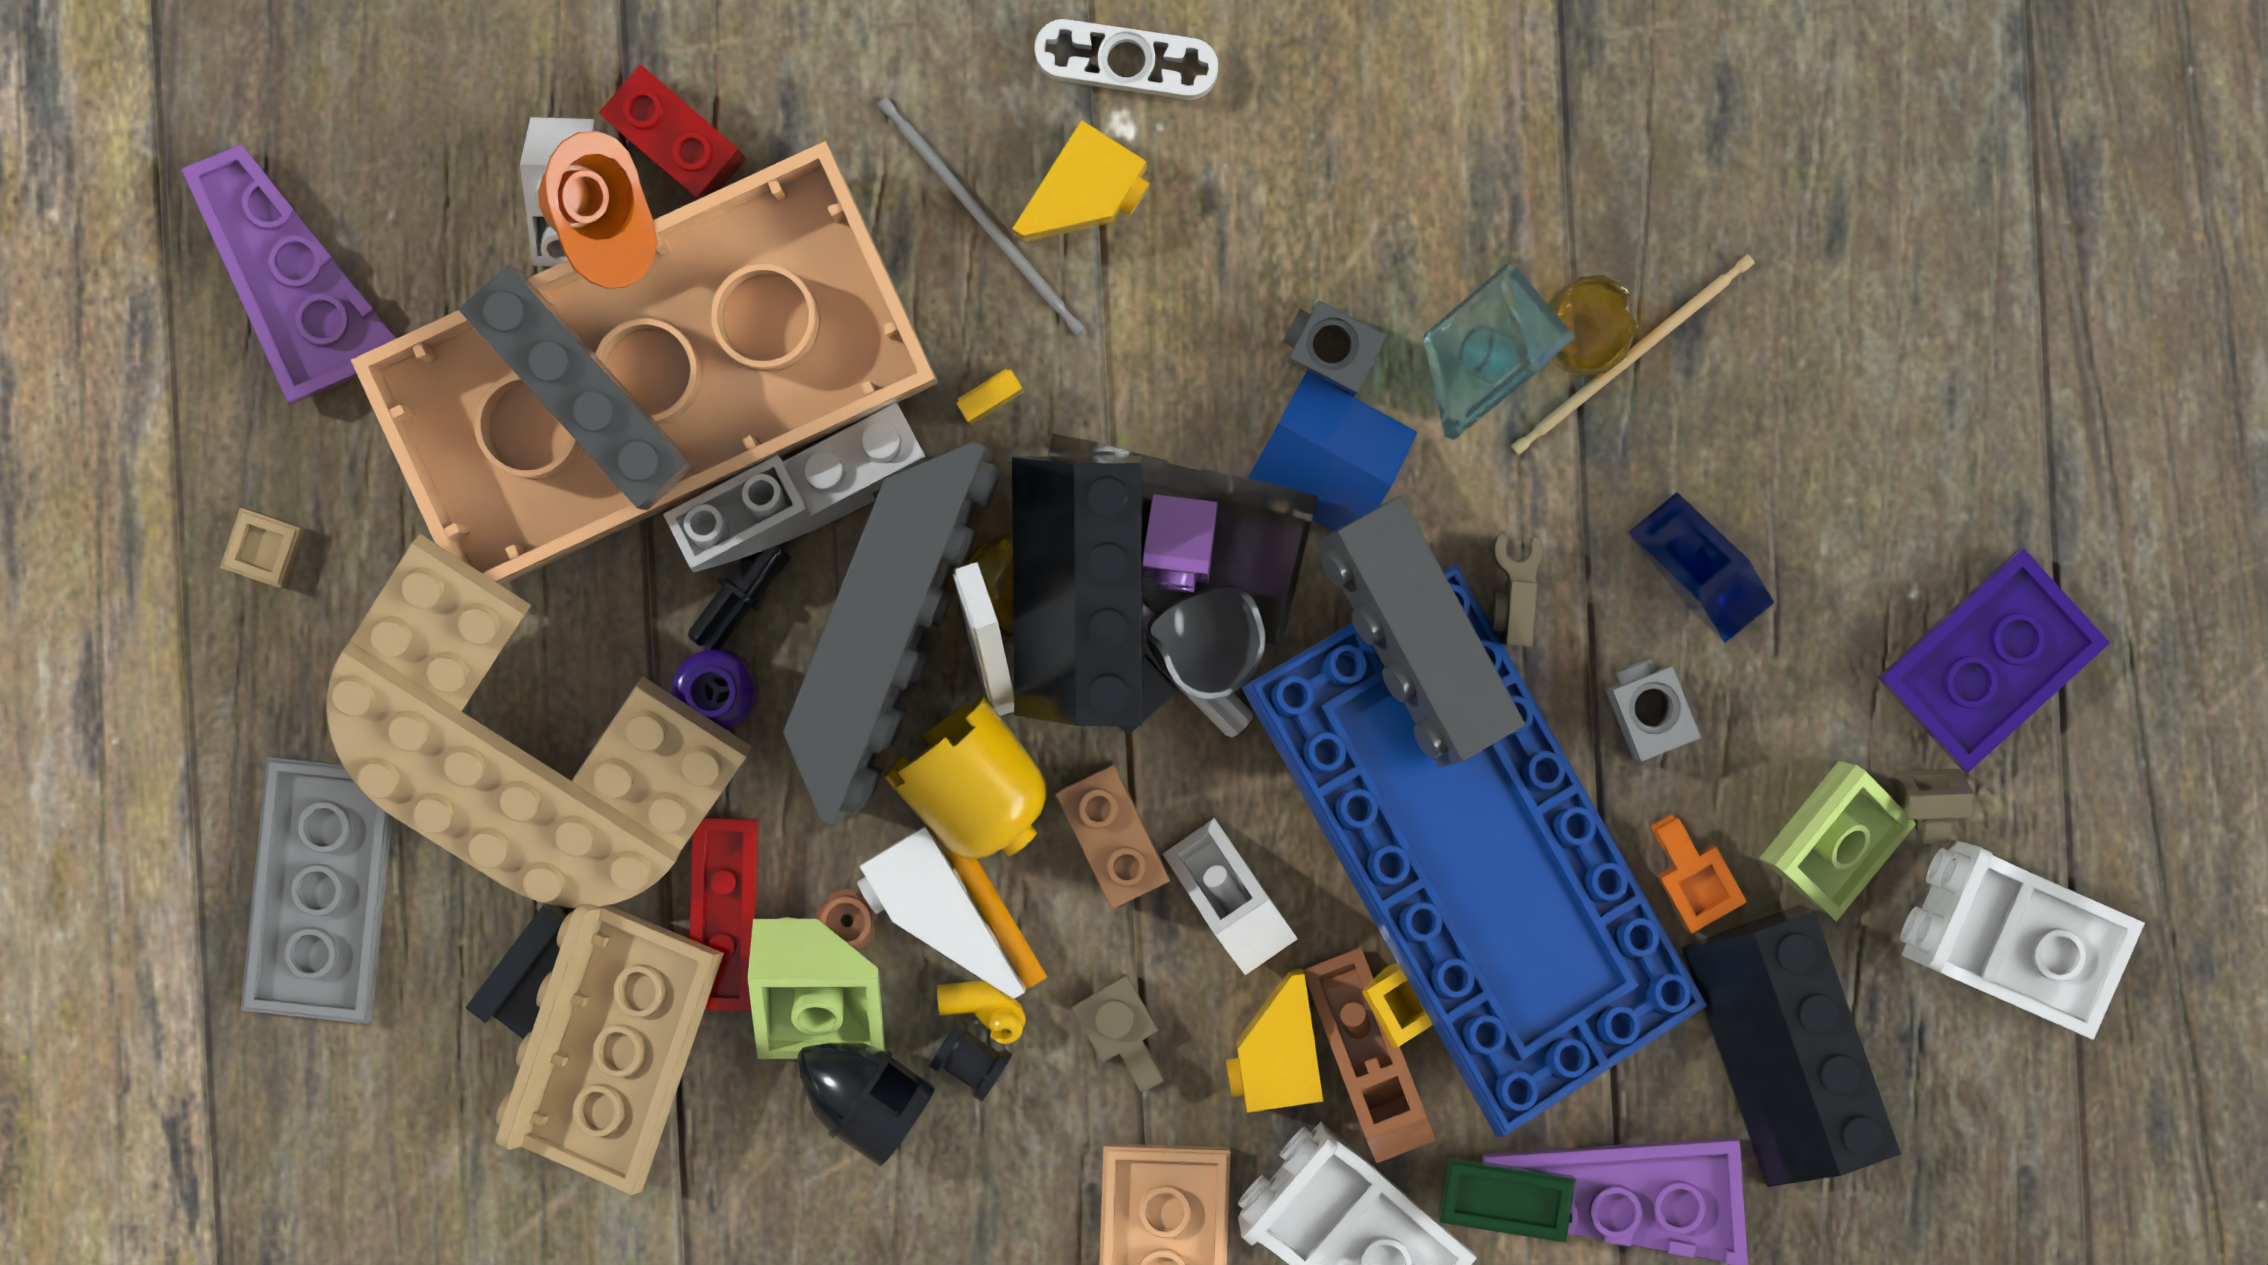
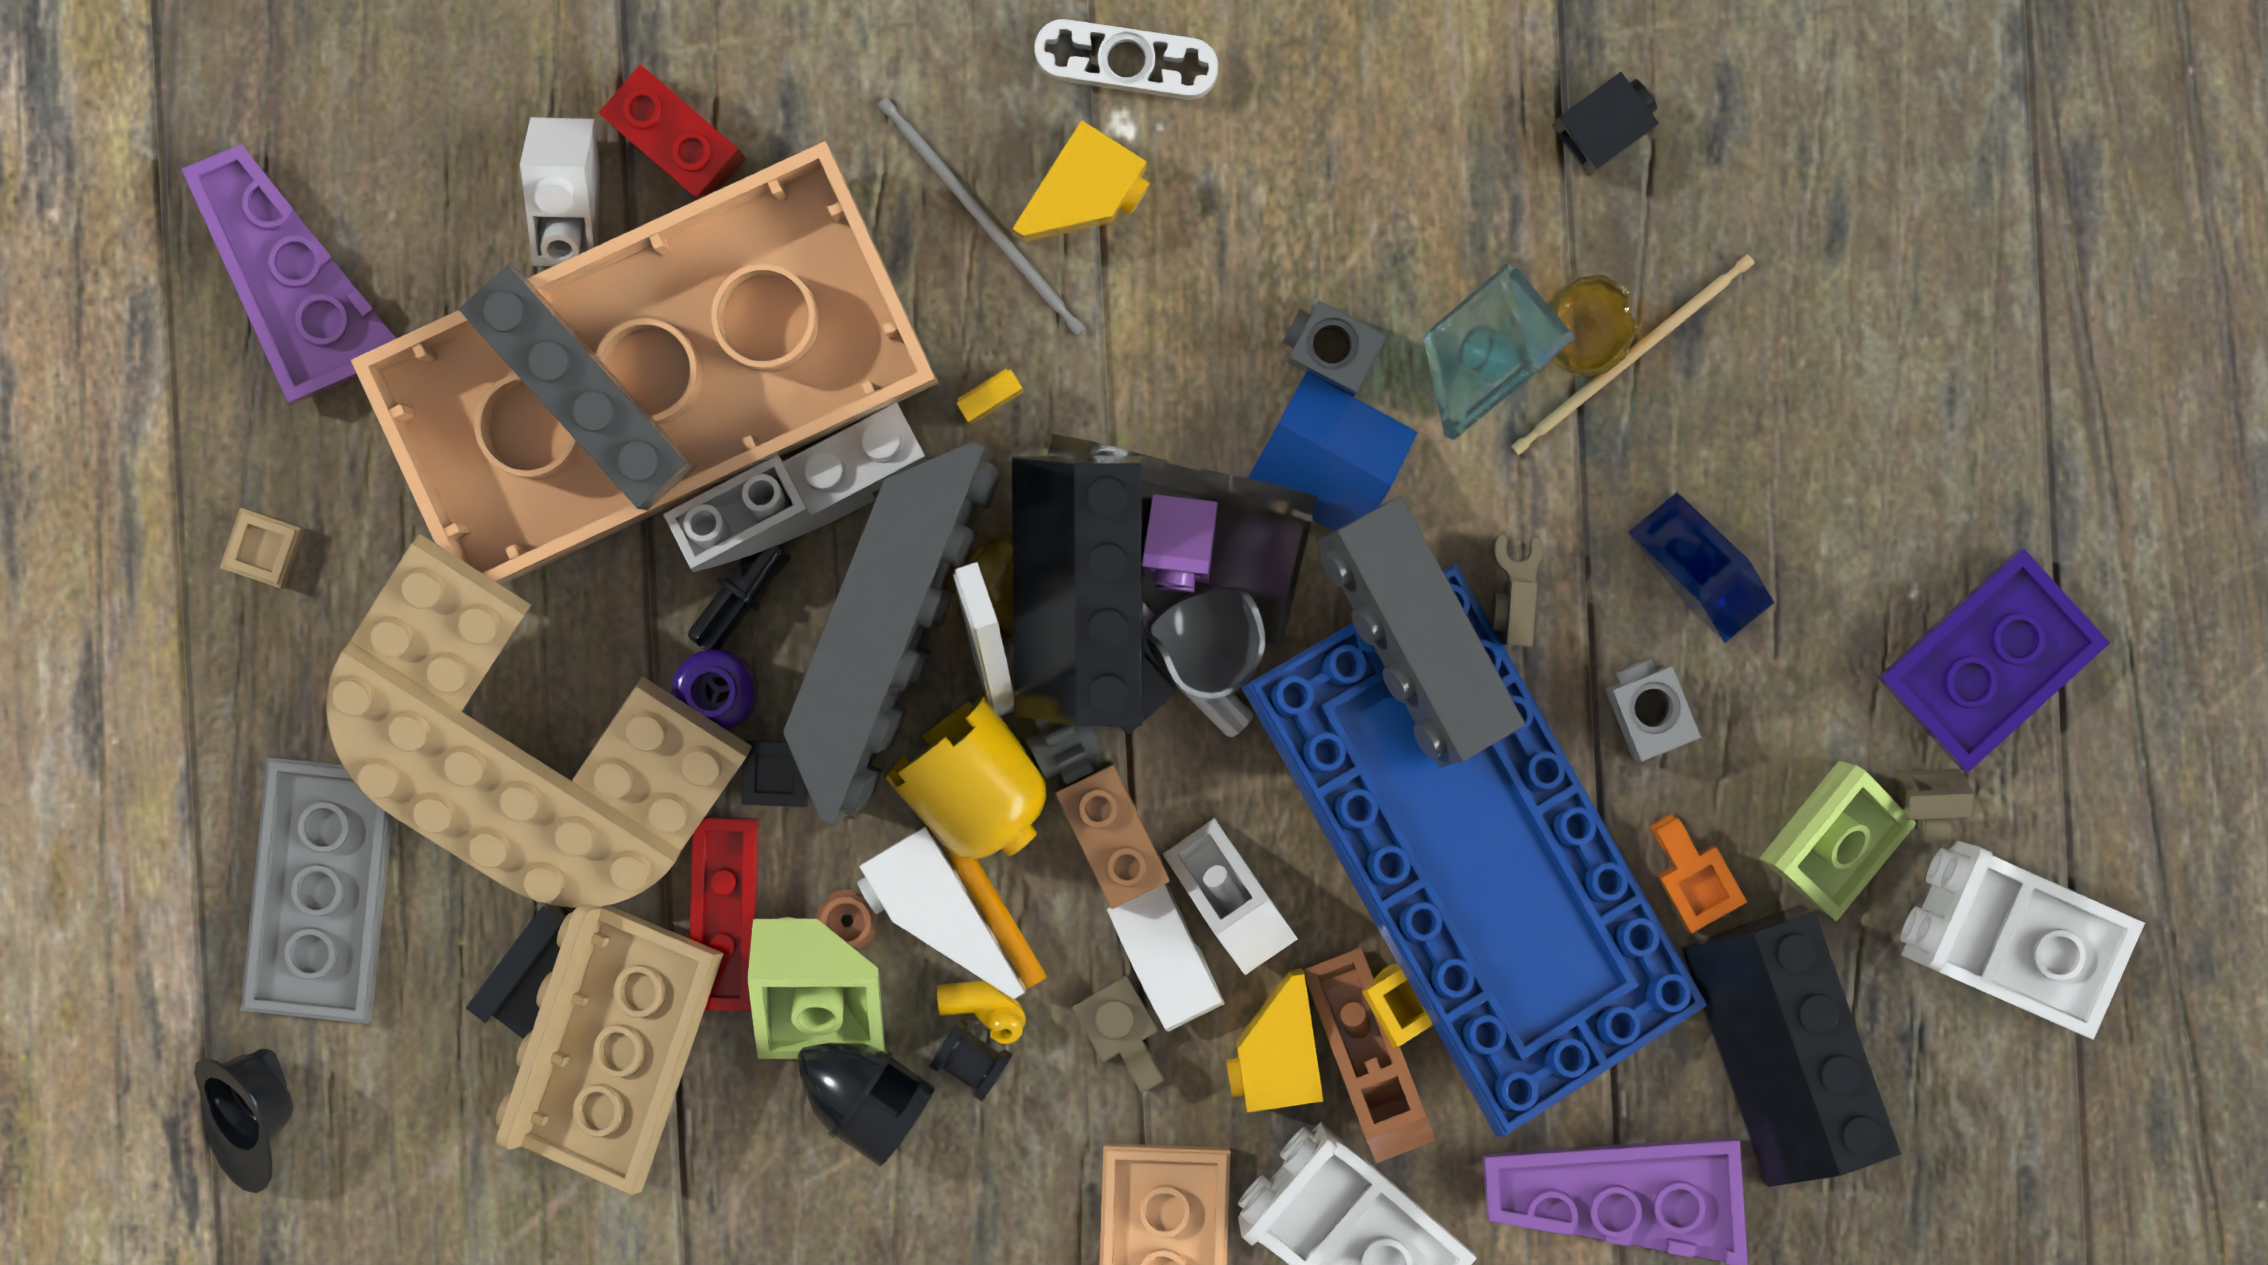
(243, 1112): none -> black piece
(598, 210): orange piece -> none
(772, 776): none -> black plate
(1063, 750): none -> dark grey gear
(1166, 957): none -> white slope
(1506, 1199): dark green tile -> none
(1607, 122): none -> black brick

